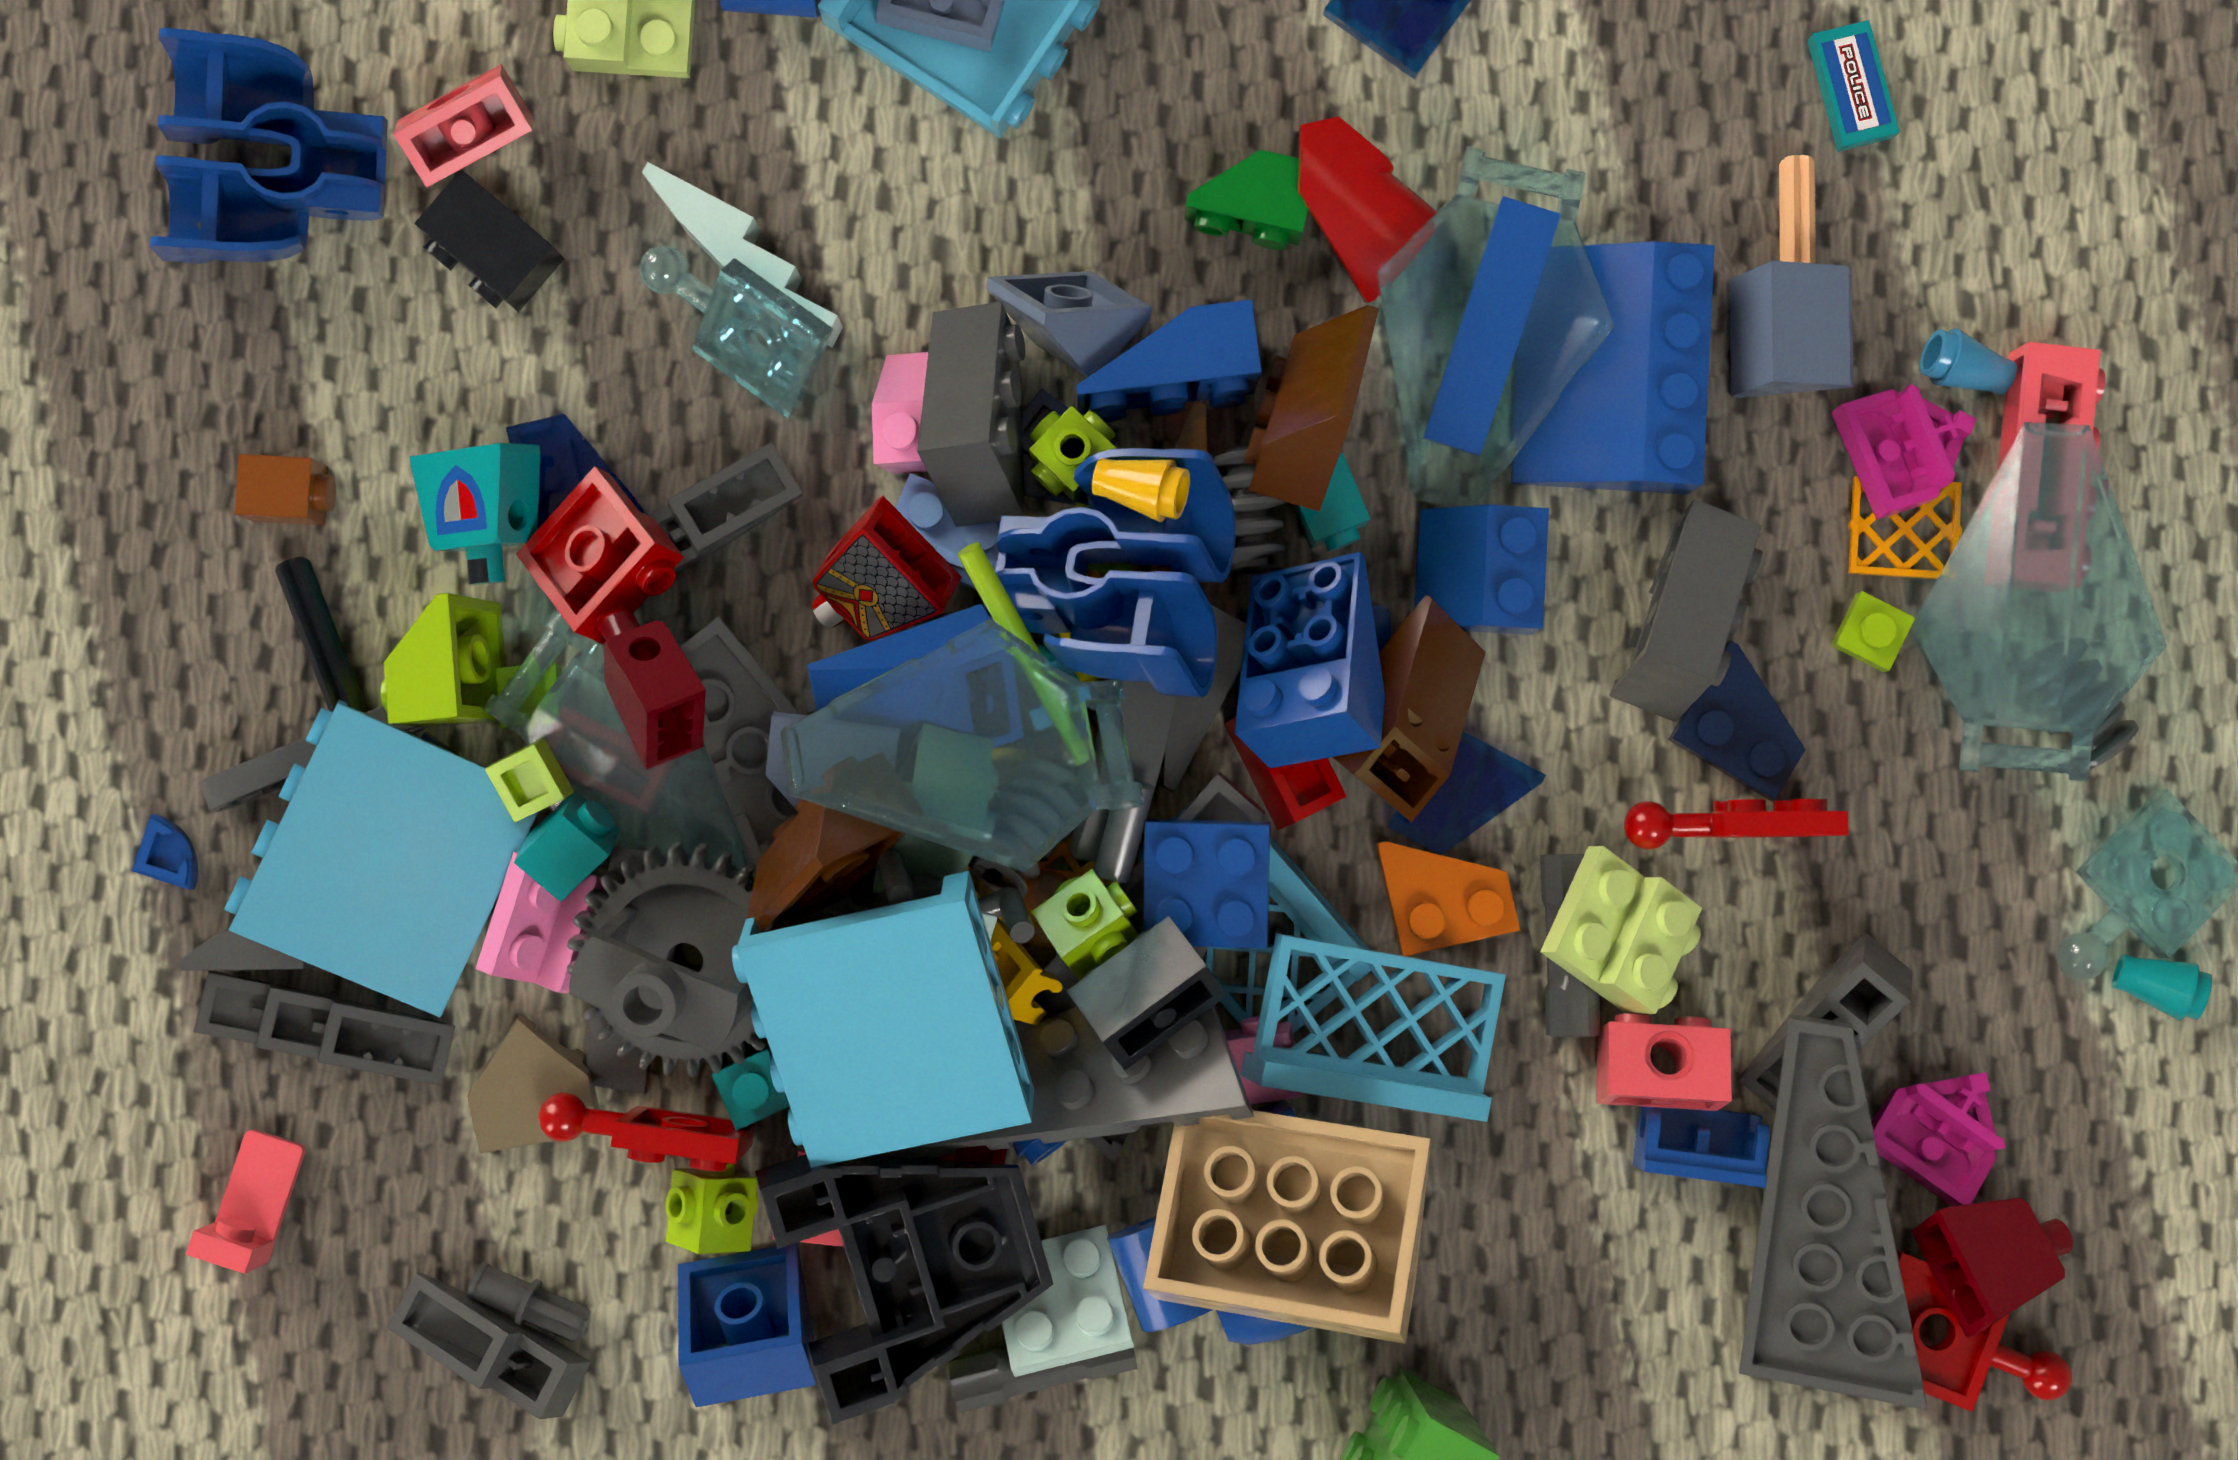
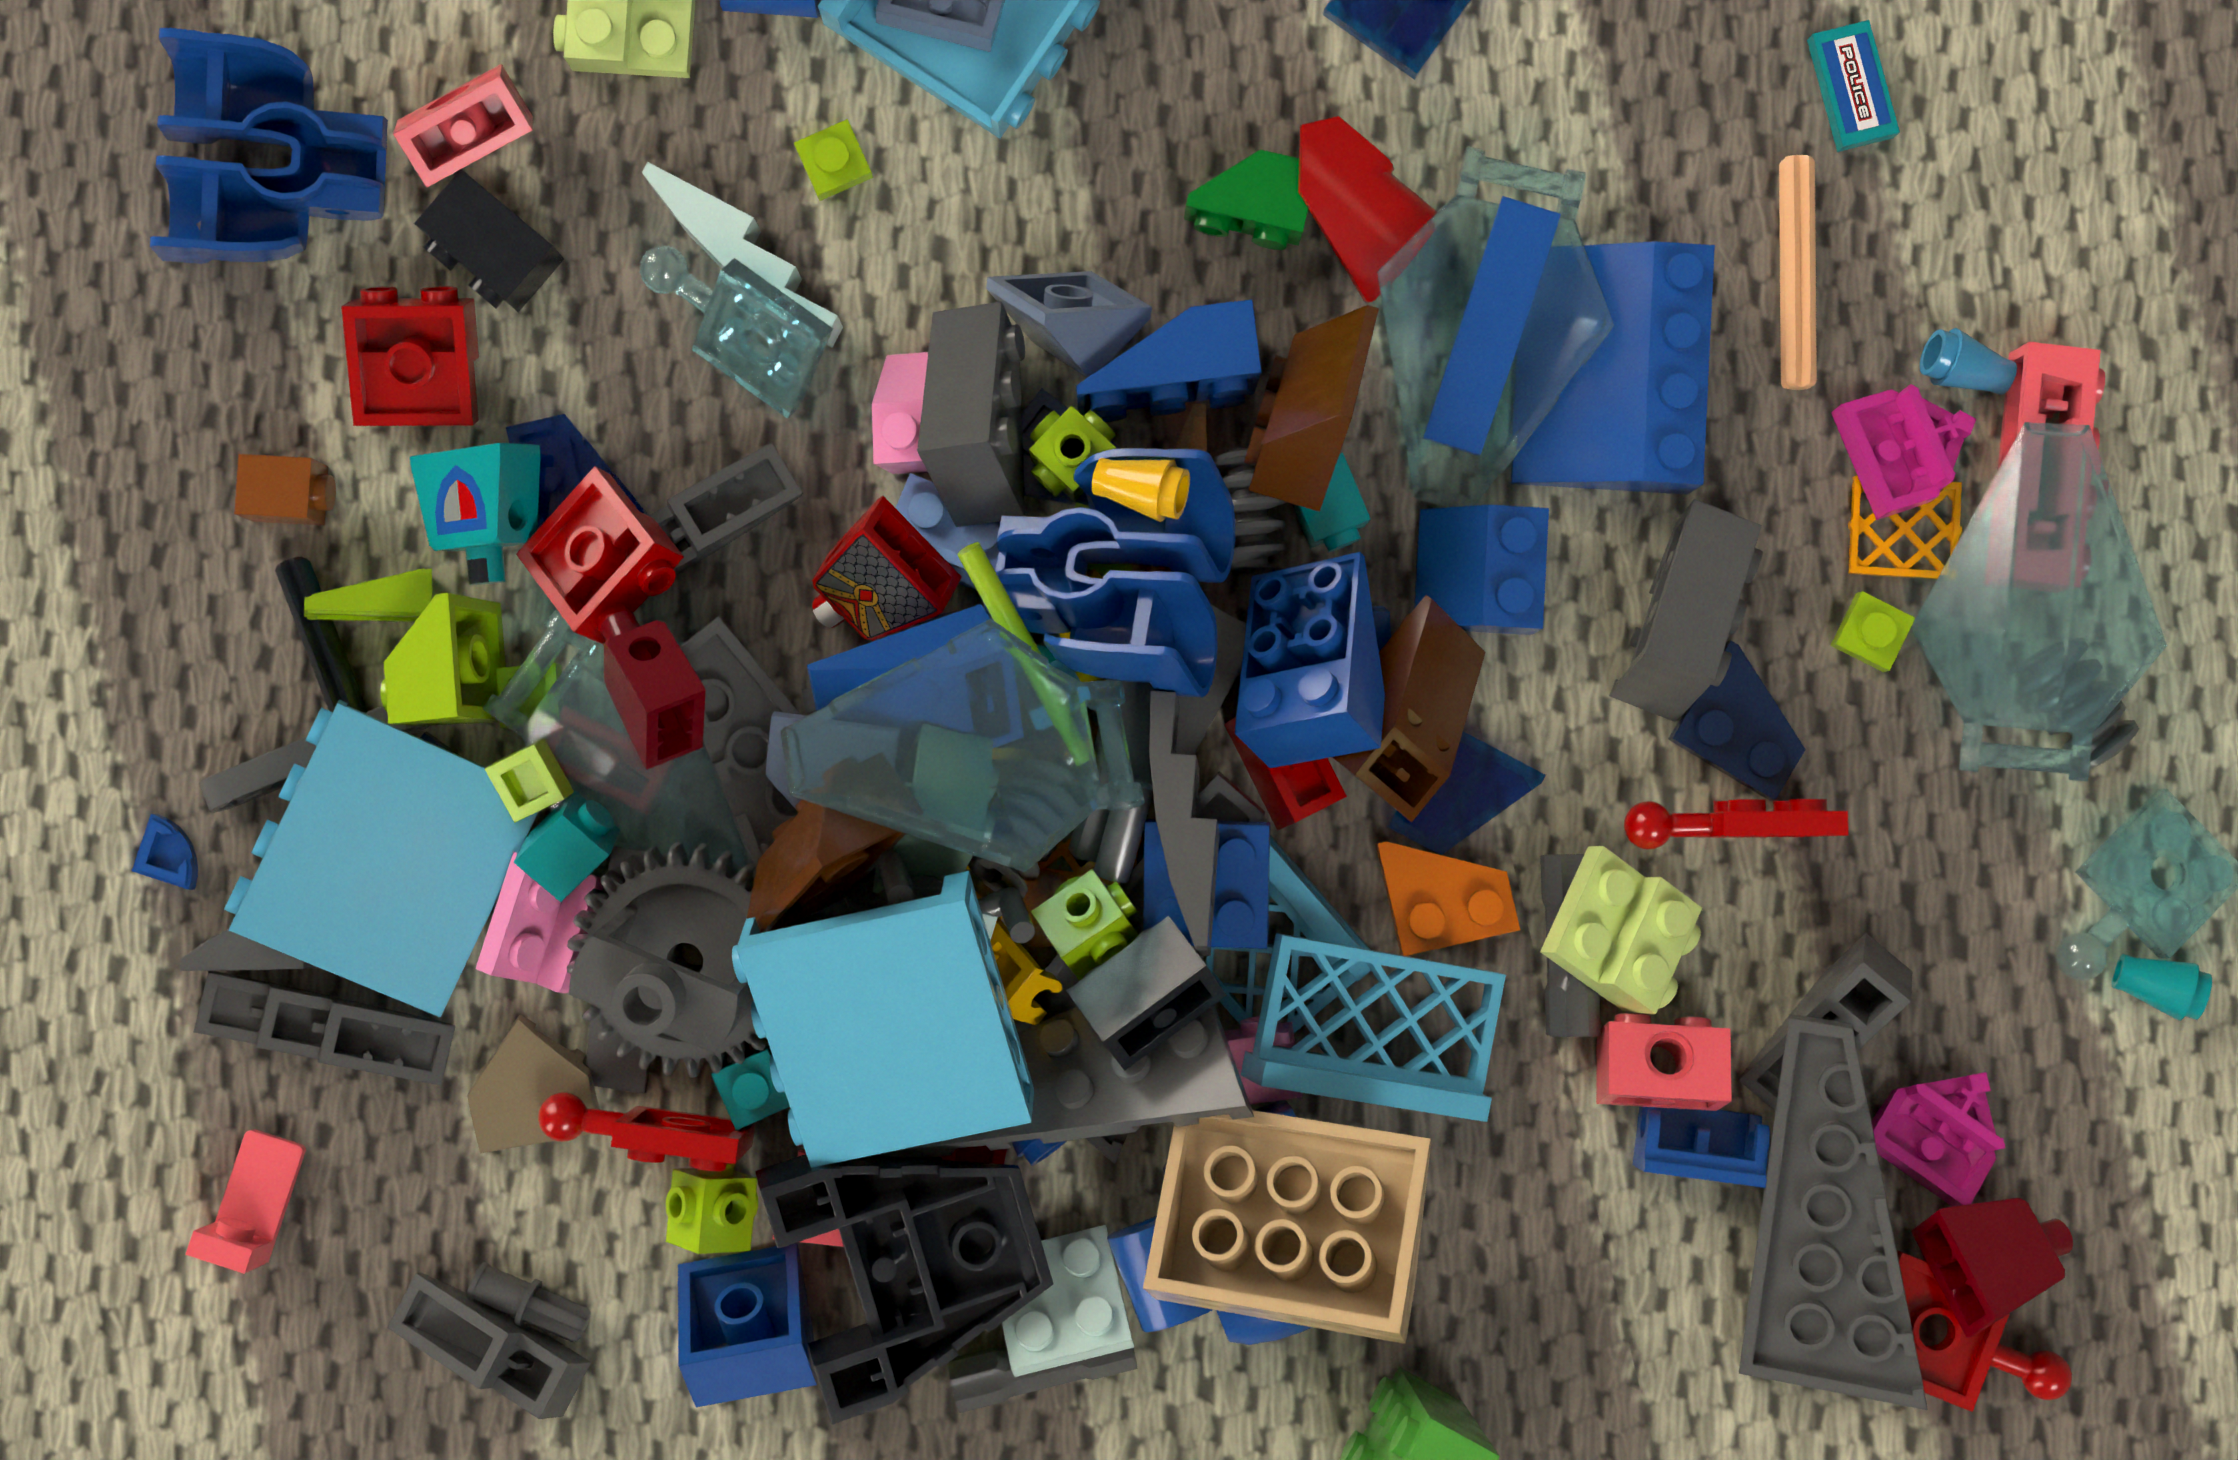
(380, 600): none -> lime slope
(411, 357): none -> red plate
(833, 160): none -> lime plate
(1187, 841): none -> dark grey slope
(1791, 329): sand blue slope -> none

